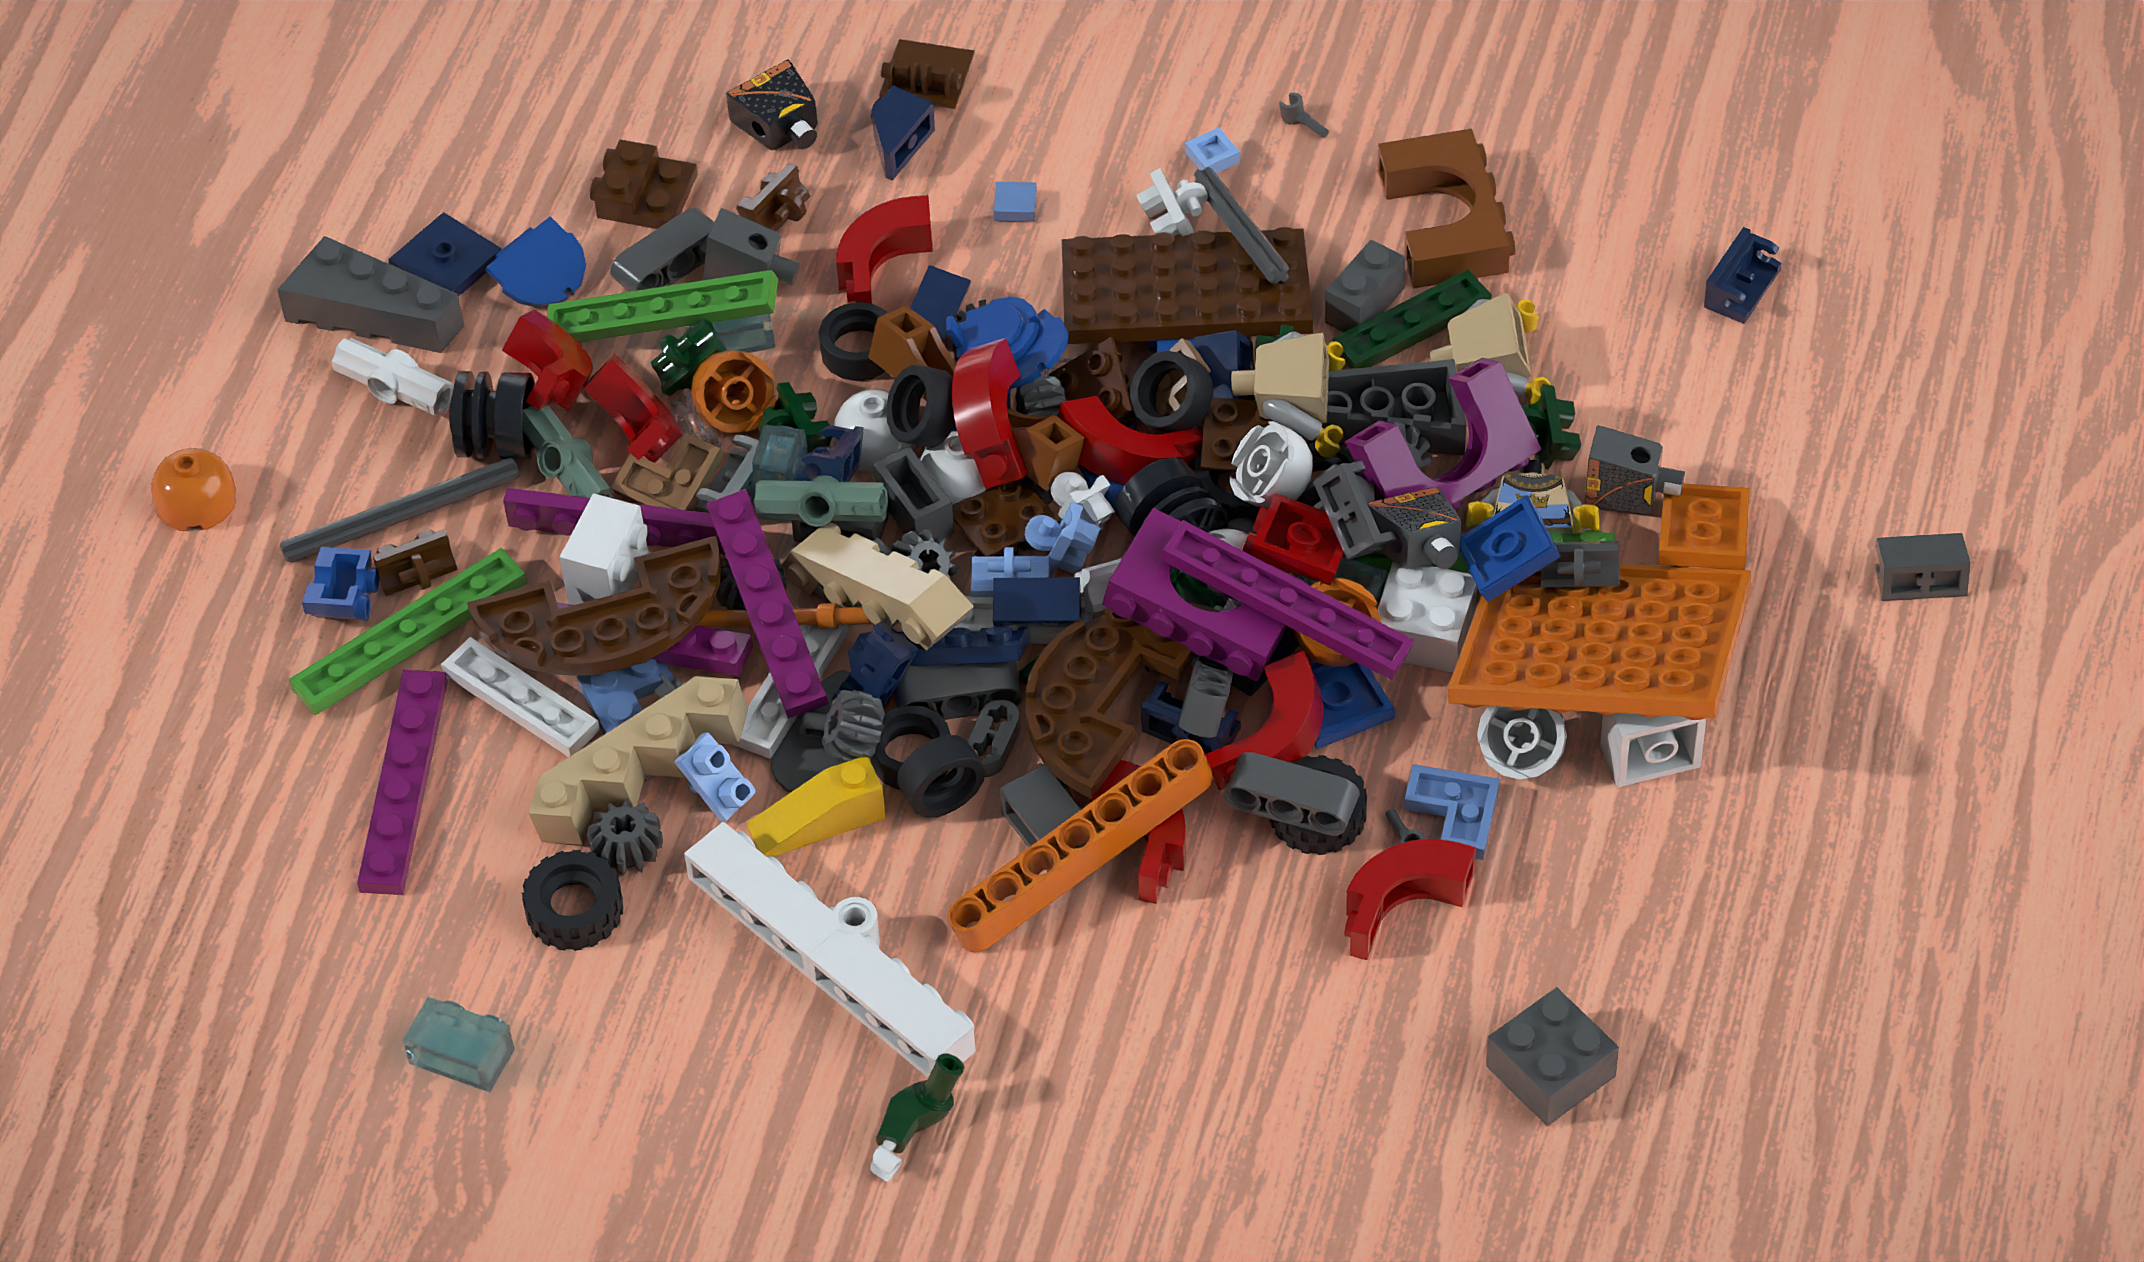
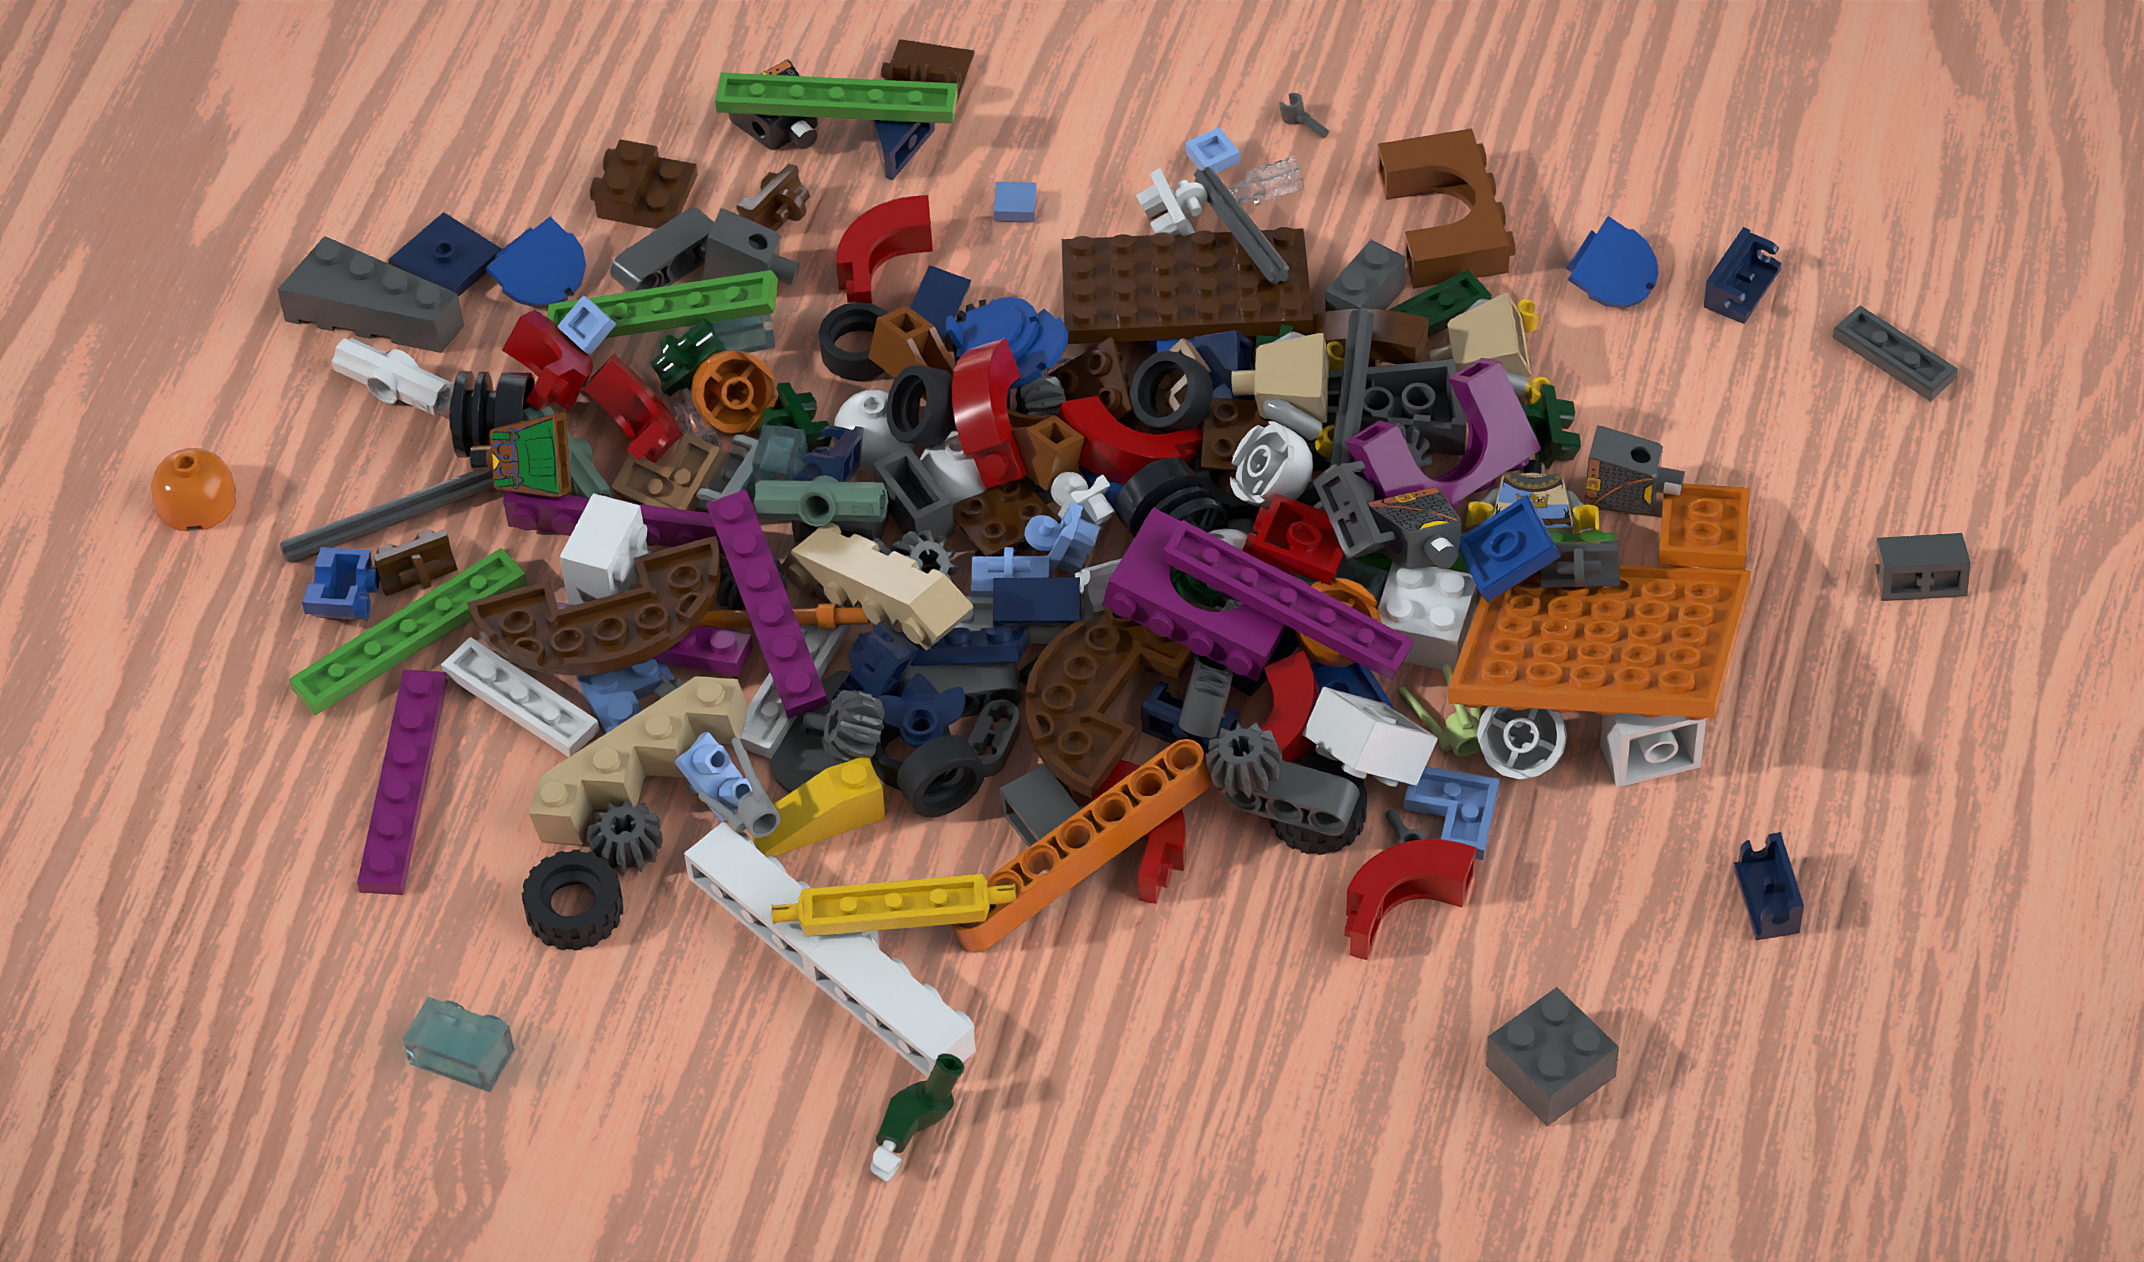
(528, 456): none -> torso
(586, 325): none -> light blue plate
(754, 808): none -> light grey plant
(836, 98): none -> bright green plate
(893, 904): none -> yellow plate
(922, 708): none -> dark blue plate
(1243, 759): none -> dark grey gear
(1269, 182): none -> clear hinge
(1352, 383): none -> dark grey axle
(1369, 738): none -> white brick
(1395, 335): none -> reddish brown slope
(1461, 726): none -> yellowish green plant
(1614, 266): none -> blue piece
(1769, 889): none -> dark blue hinge
(1895, 353): none -> dark grey tile

